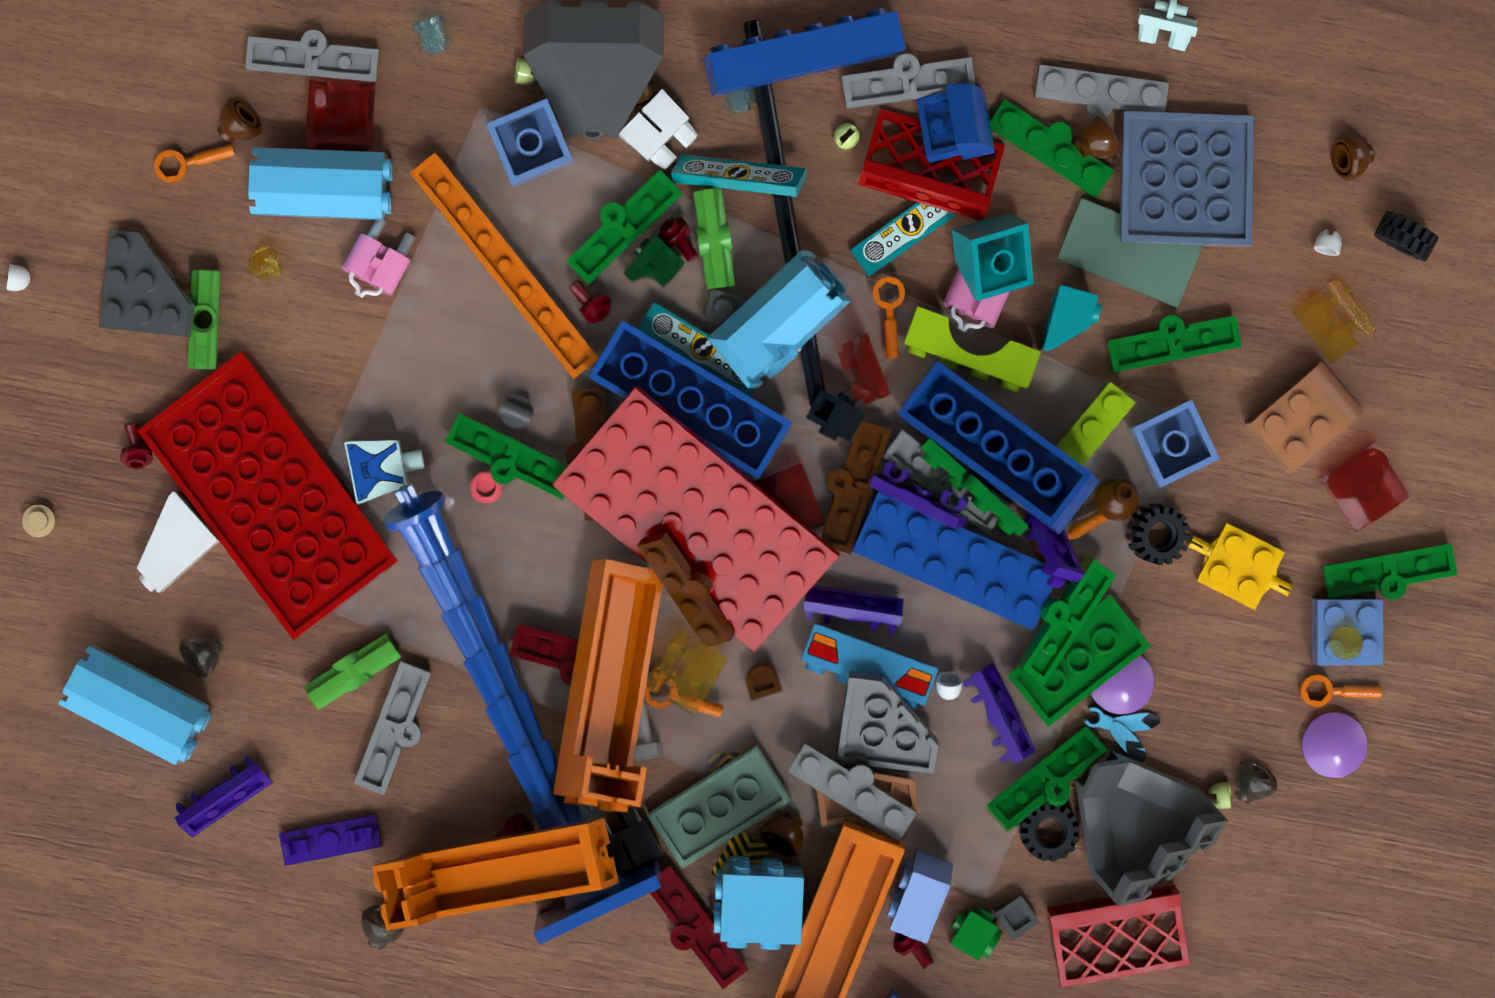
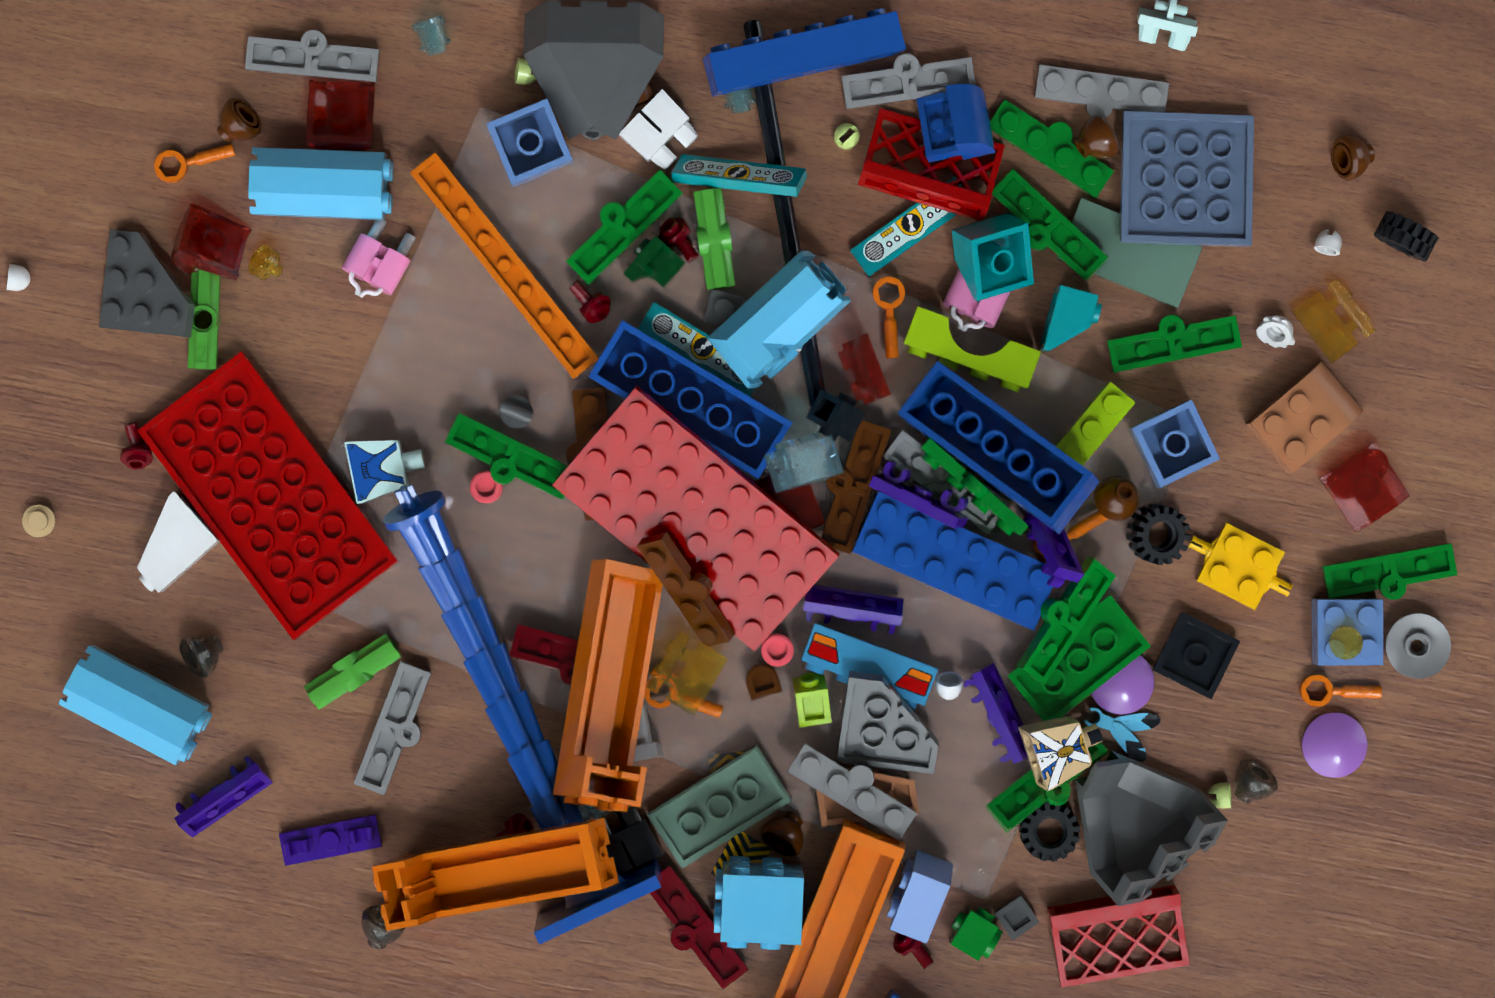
(209, 243): none -> clear red slope
(777, 650): none -> coral tile
(803, 463): none -> clear light blue brick
(812, 699): none -> lime bracket
(1049, 226): none -> green hinge
(1058, 749): none -> torso
(1196, 655): none -> black plate
(1276, 331): none -> white animal
(1434, 648): none -> light grey dish

